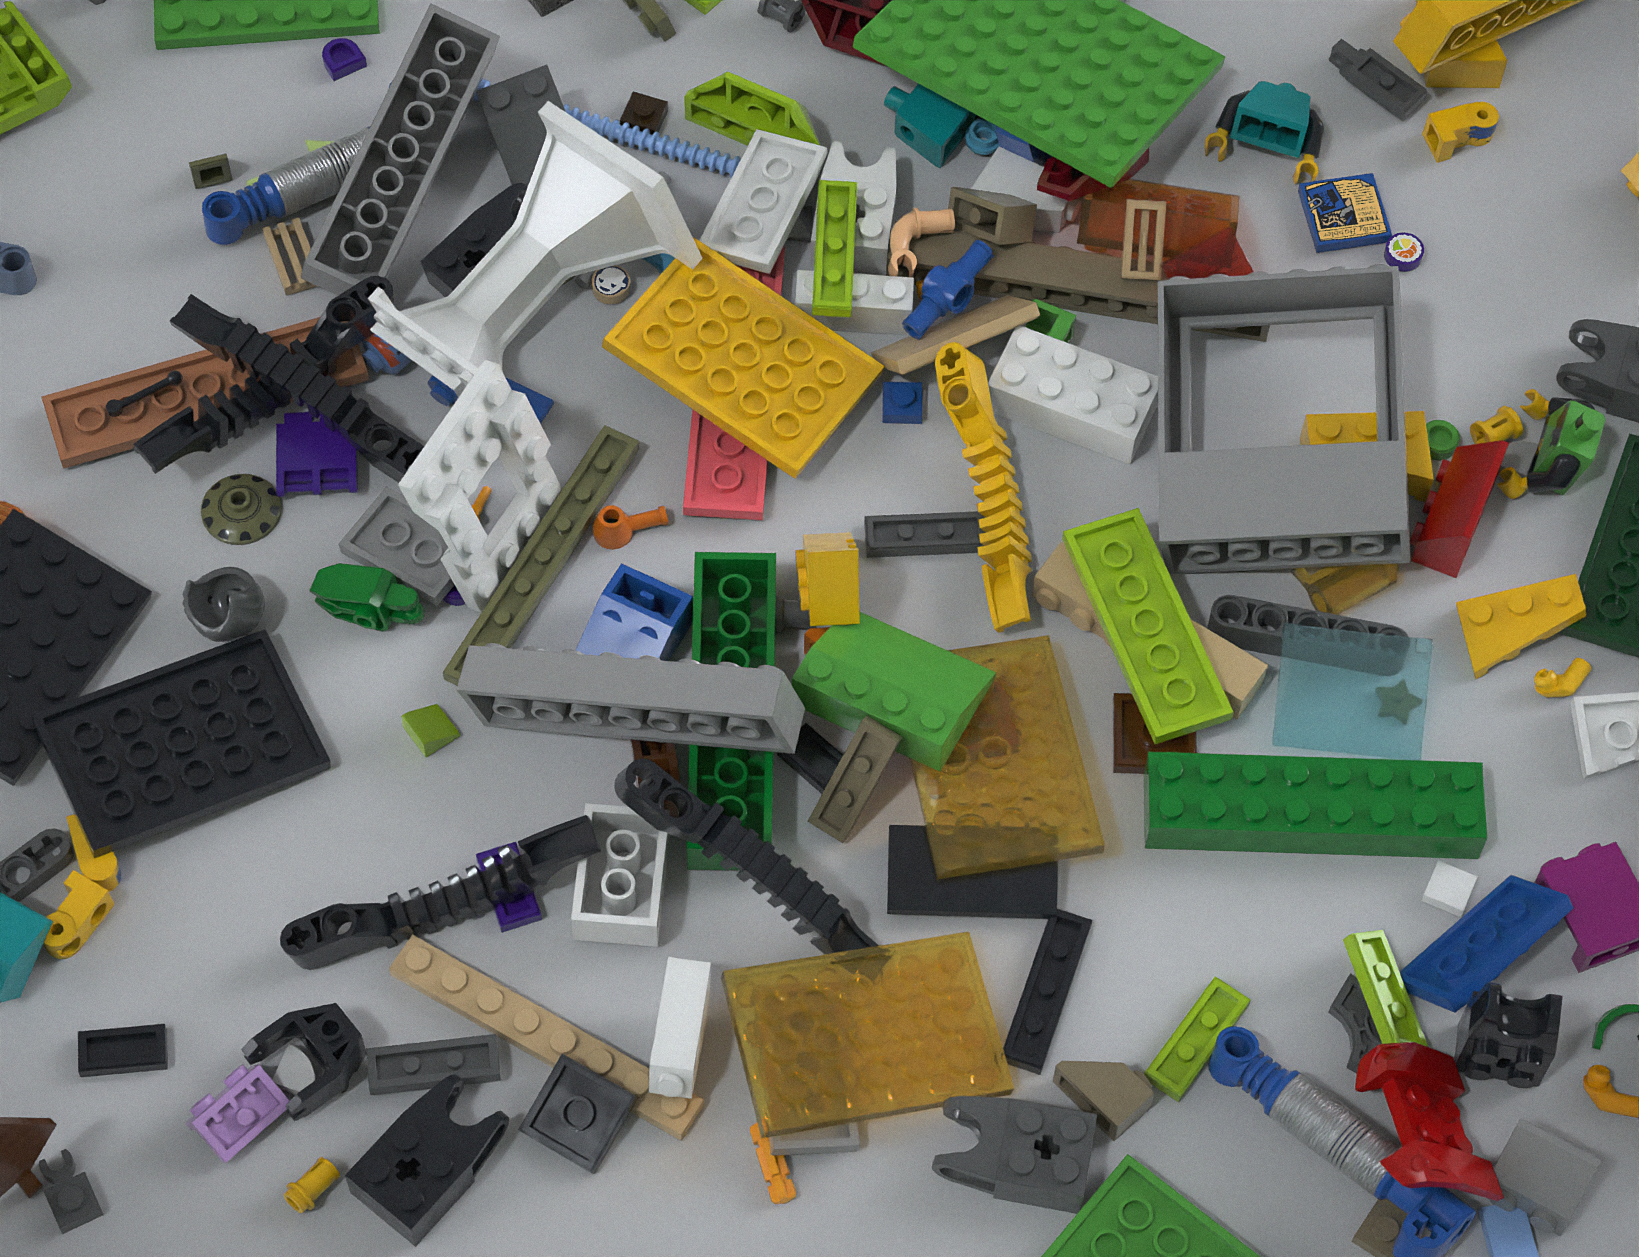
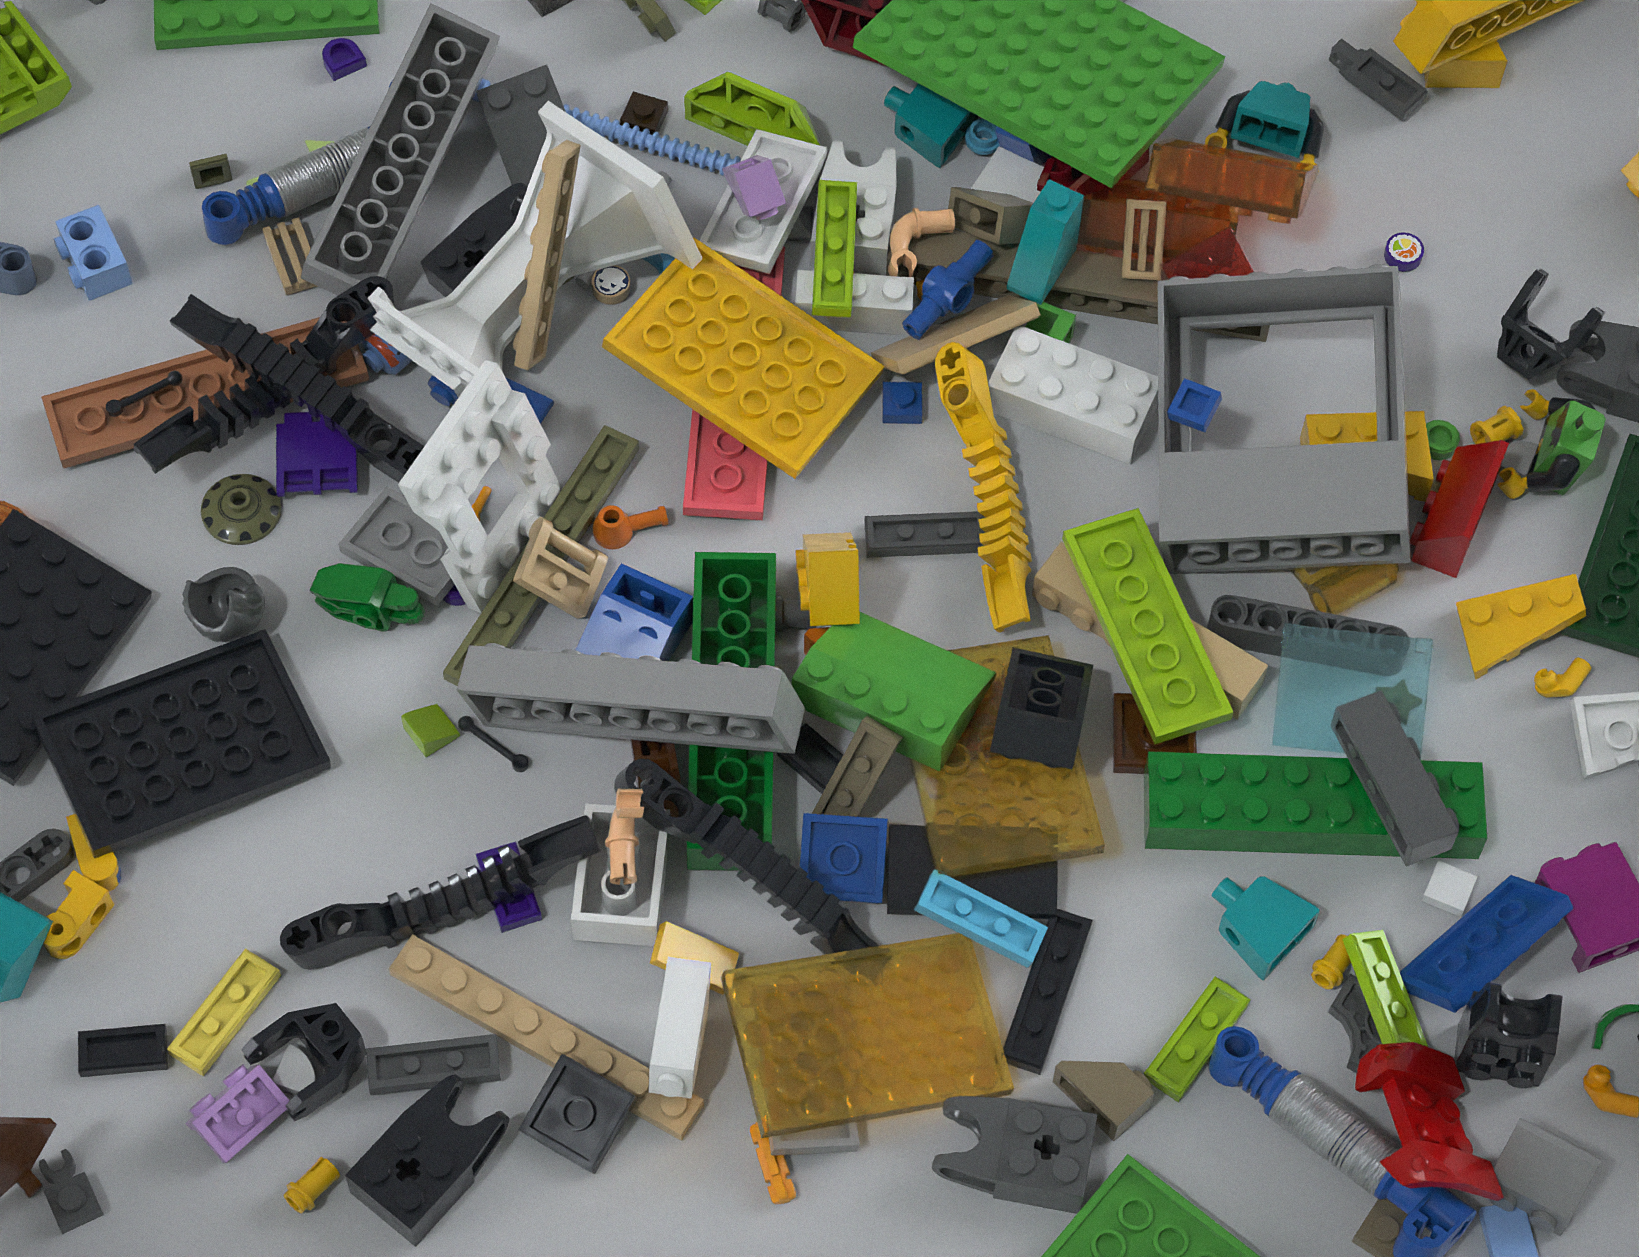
(96, 251): none -> light blue brick
(224, 1012): none -> light yellow tile
(519, 761): none -> black hinge
(548, 246): none -> tan plate
(555, 578): none -> tan plate
(622, 836): none -> light nougat piece
(684, 944): none -> yellow tile
(755, 186): none -> lavender slope
(845, 855): none -> blue plate
(981, 918): none -> medium azure plate
(1042, 709): none -> black slope
(1046, 242): none -> teal slope
(1194, 405): none -> blue plate
(1230, 178): none -> clear orange slope
(1263, 922): none -> teal torso
(1330, 969): none -> yellow pin
(1344, 212): tile -> none
(1395, 777): none -> dark grey brick
(1459, 127): yellow leg -> none
(1521, 334): none -> black piece

